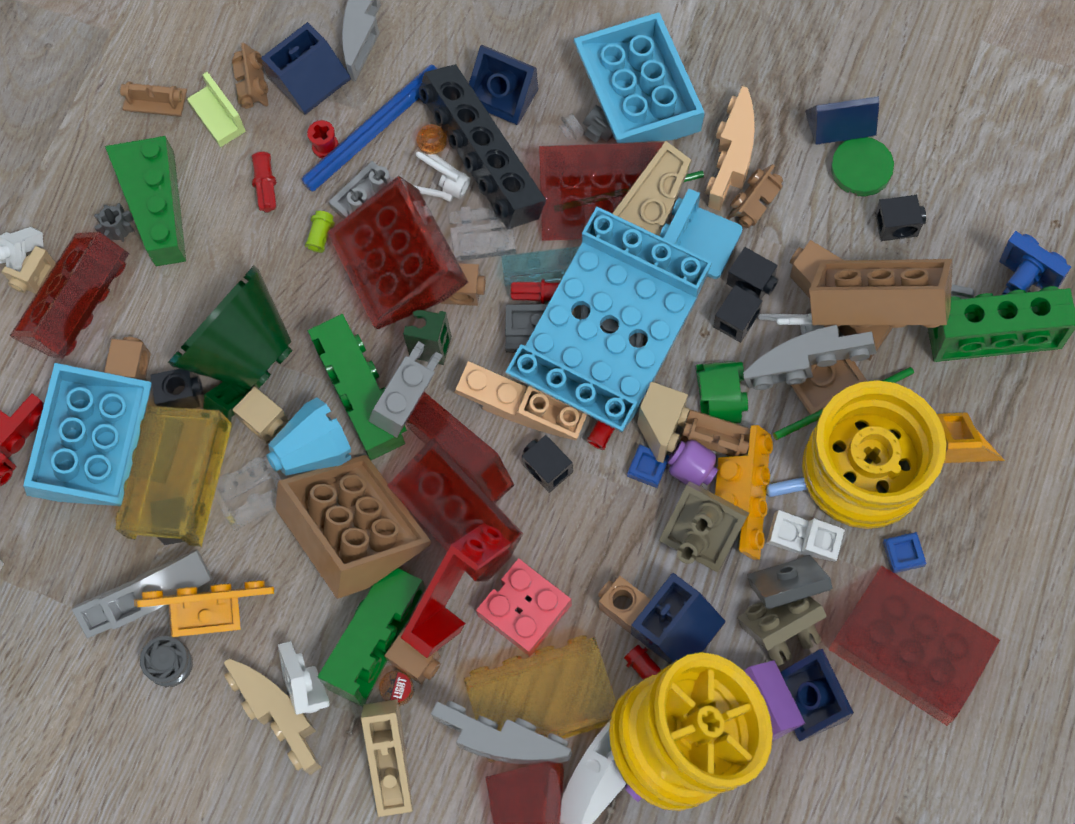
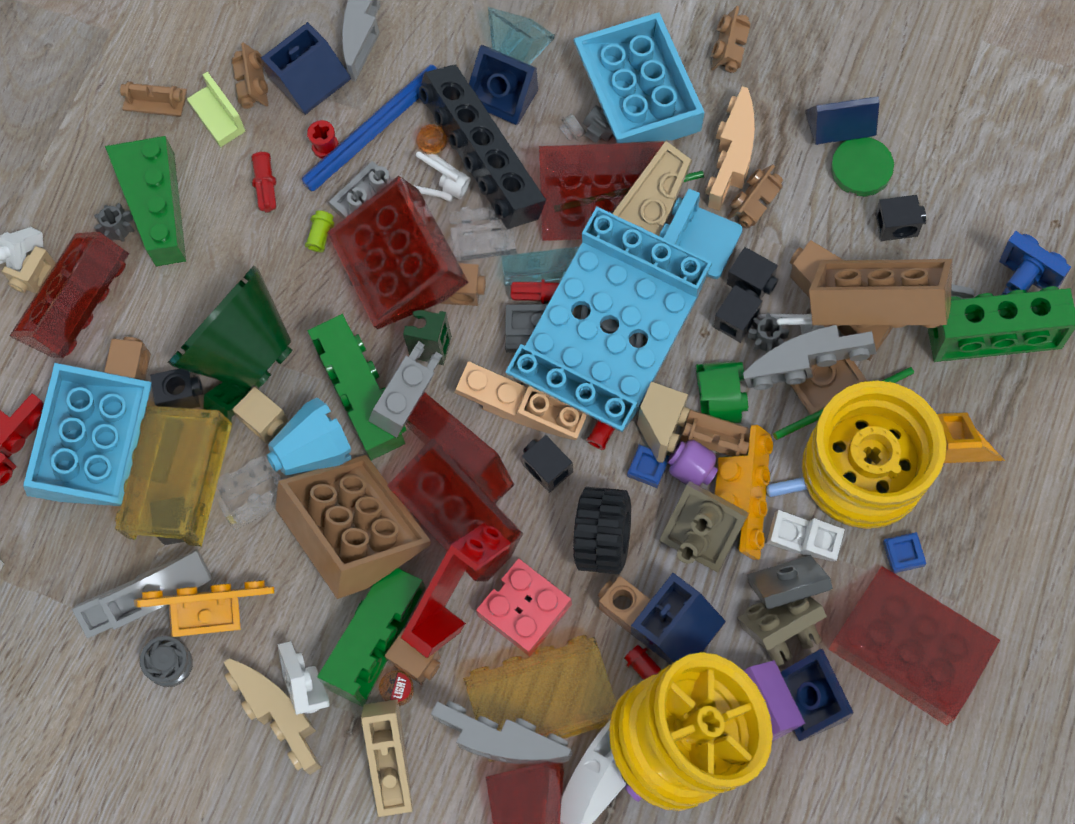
(517, 35): none -> clear light blue slope
(602, 530): none -> black tyre
(732, 30): none -> medium nougat hinge
(758, 333): none -> dark grey gear

